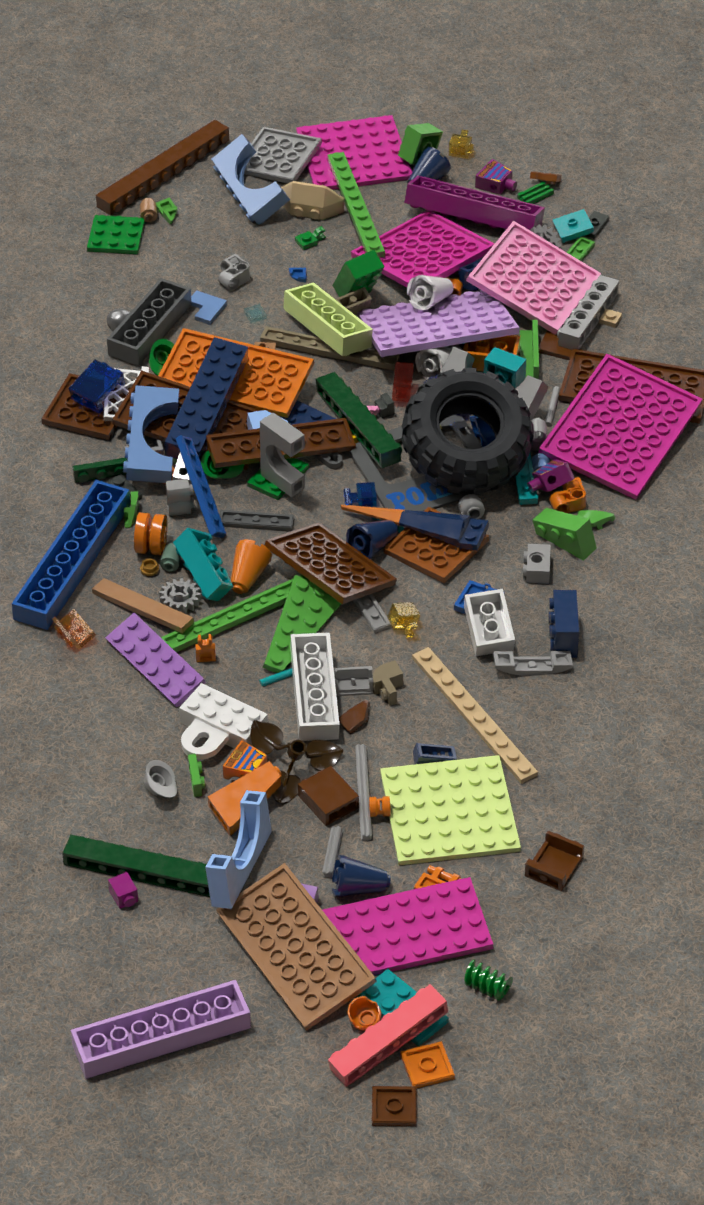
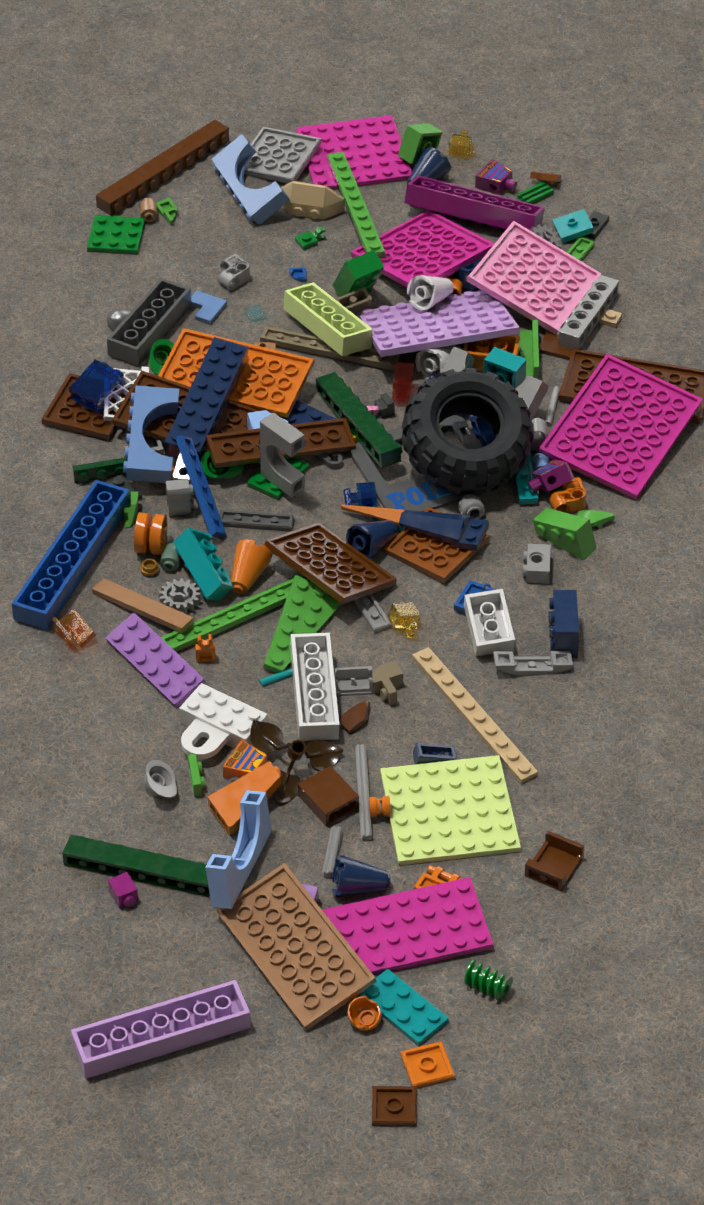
(388, 1035): coral brick -> none

